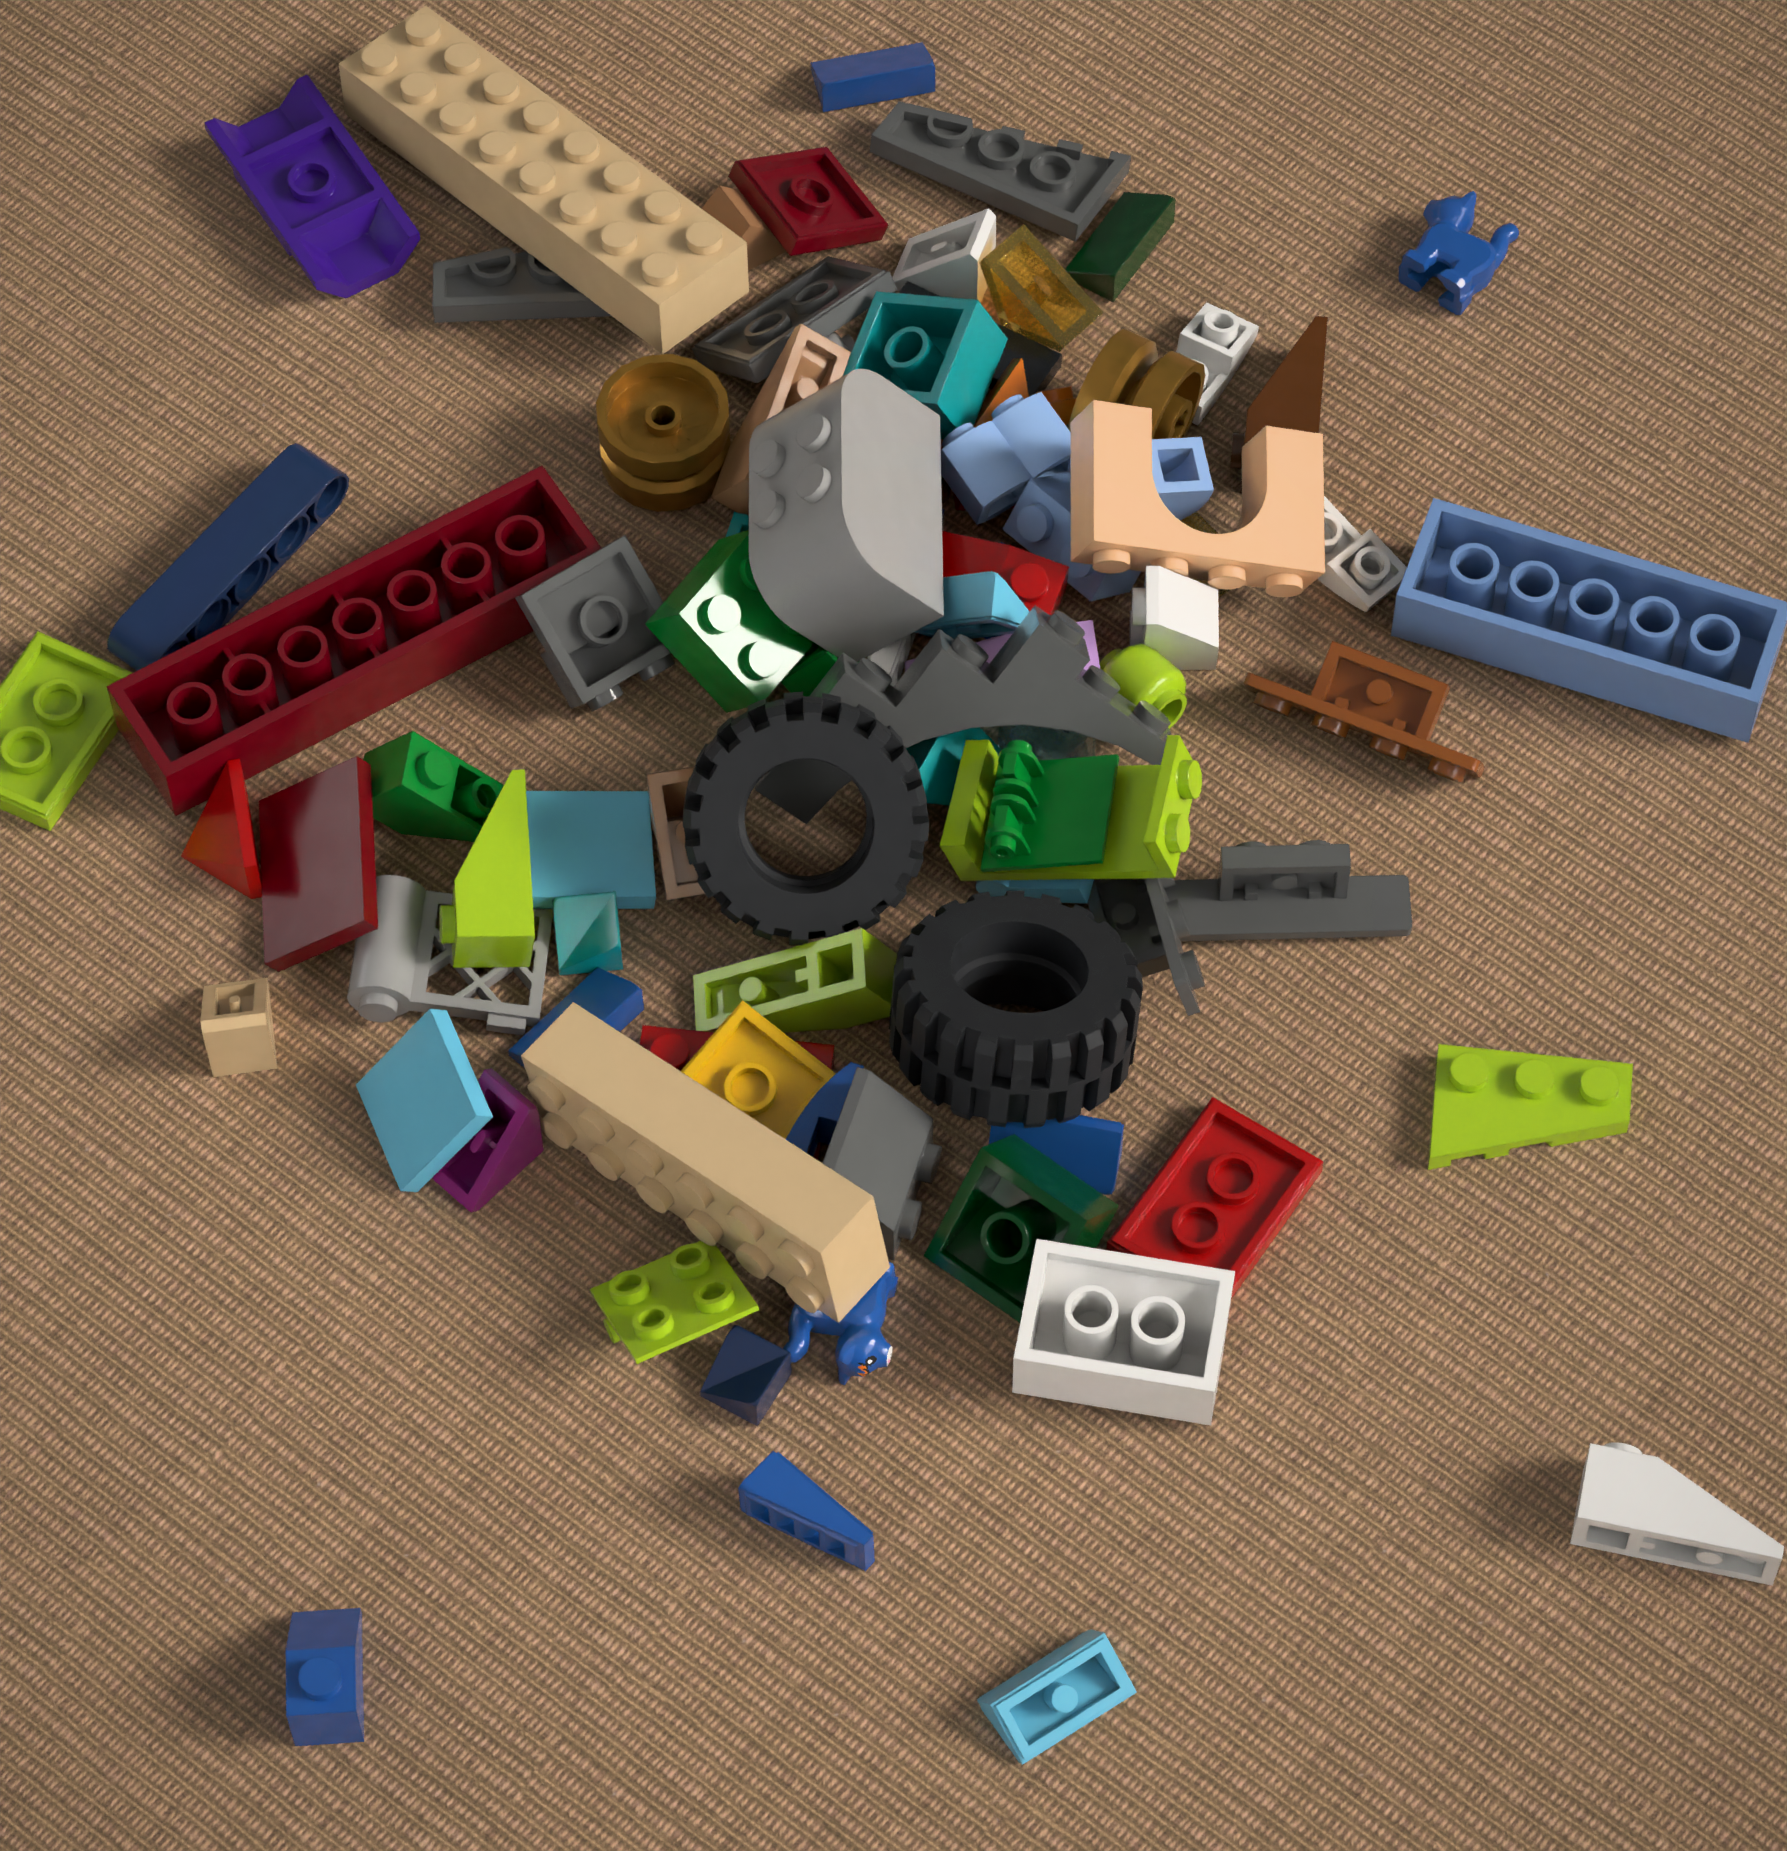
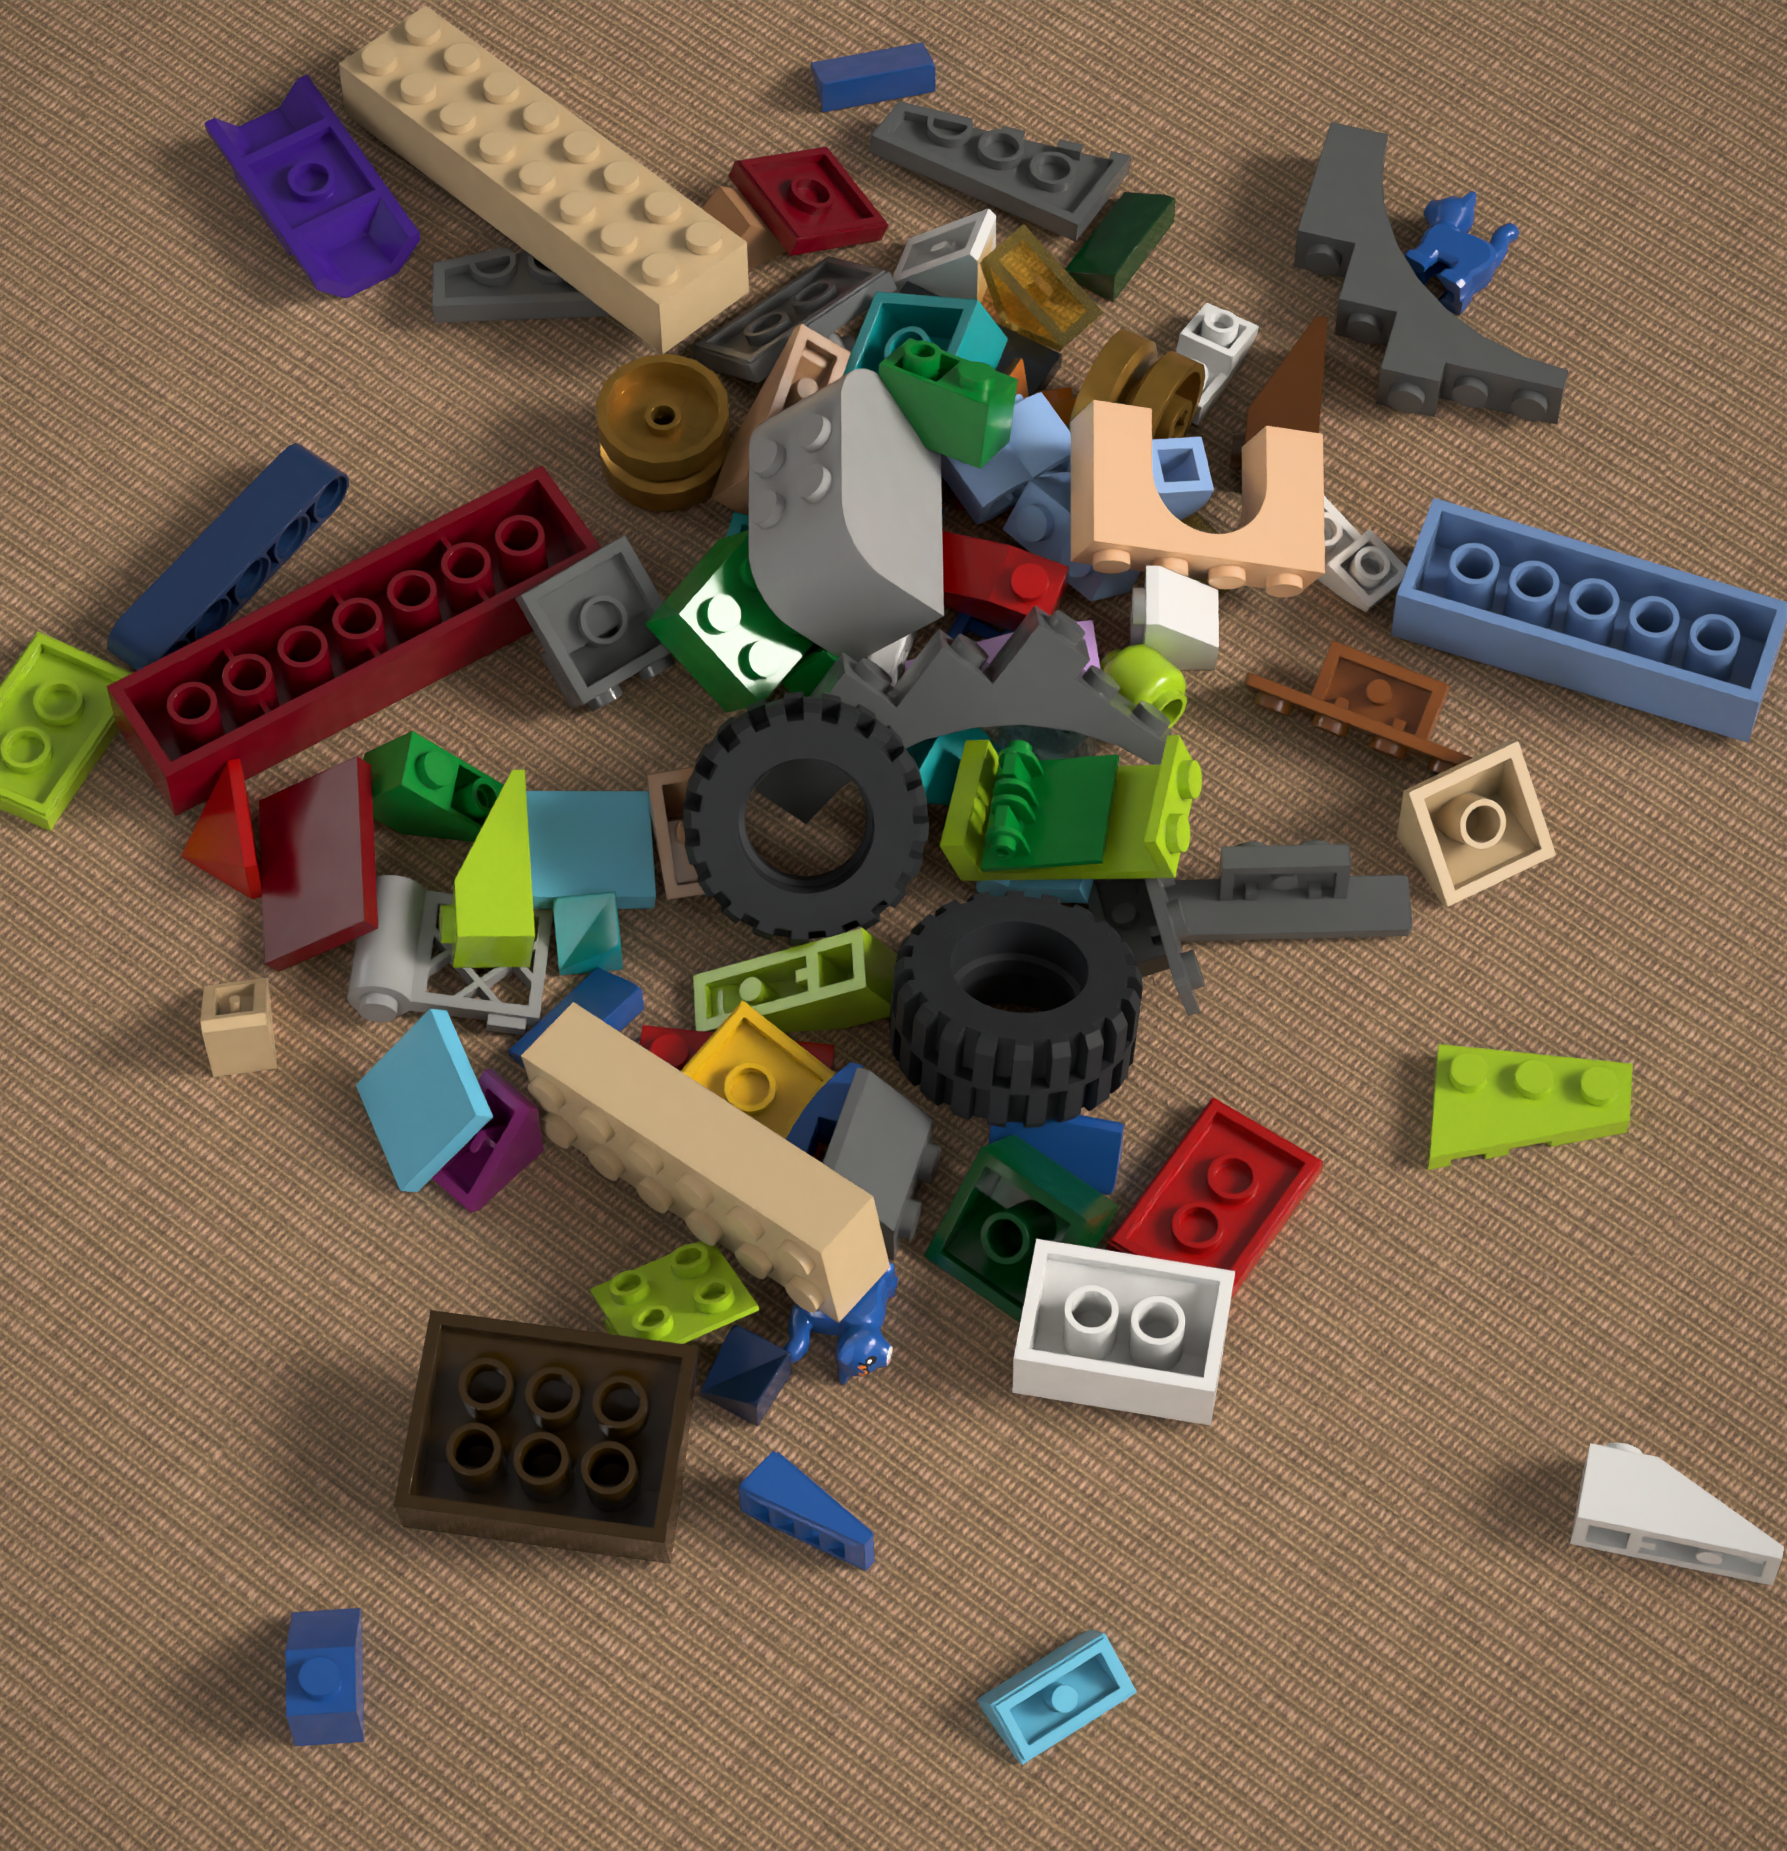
(548, 1437): none -> dark brown slope
(951, 401): none -> green slope
(978, 607): medium azure slope -> none
(1385, 303): none -> dark grey arch
(1474, 824): none -> tan slope

